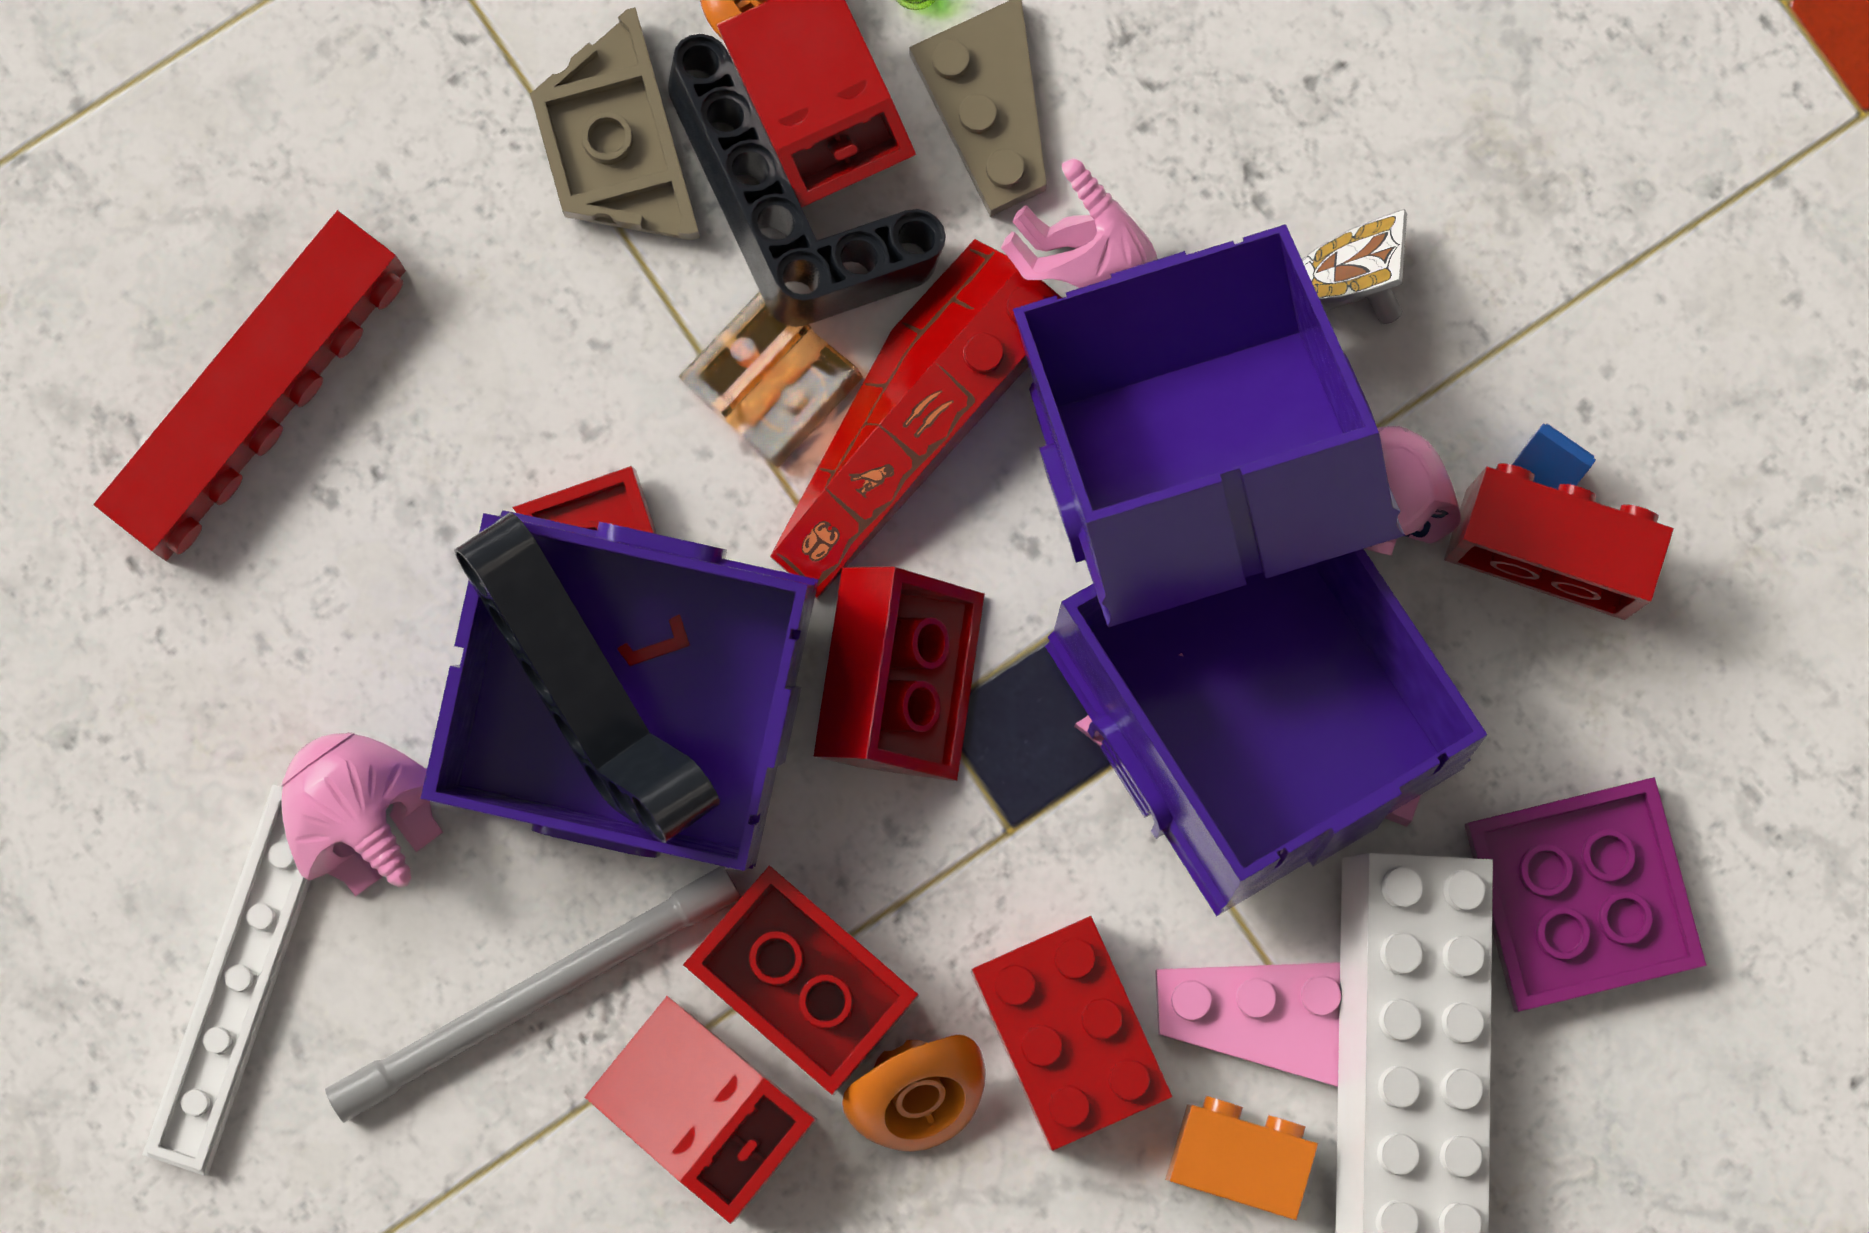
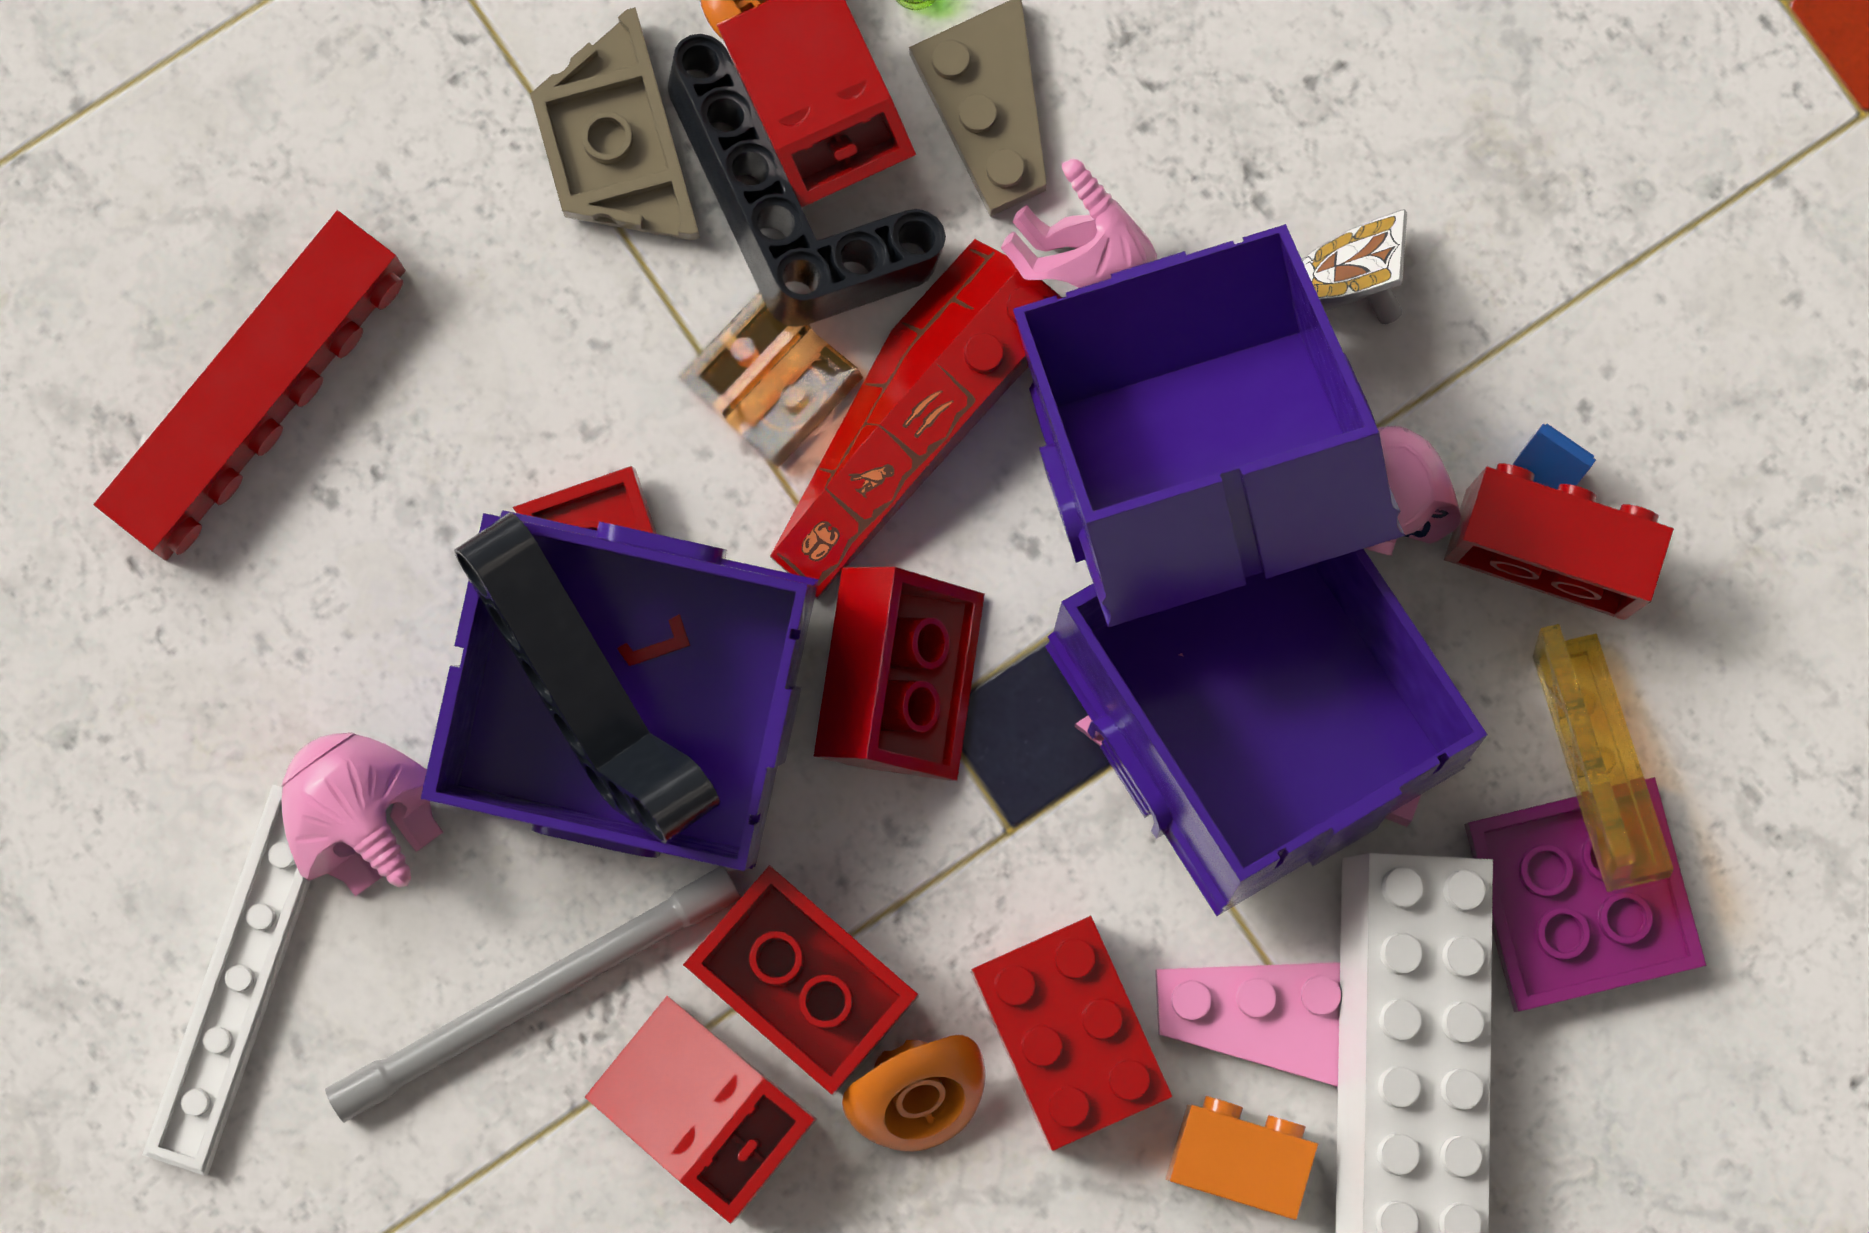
(1601, 759): none -> clear yellow fence

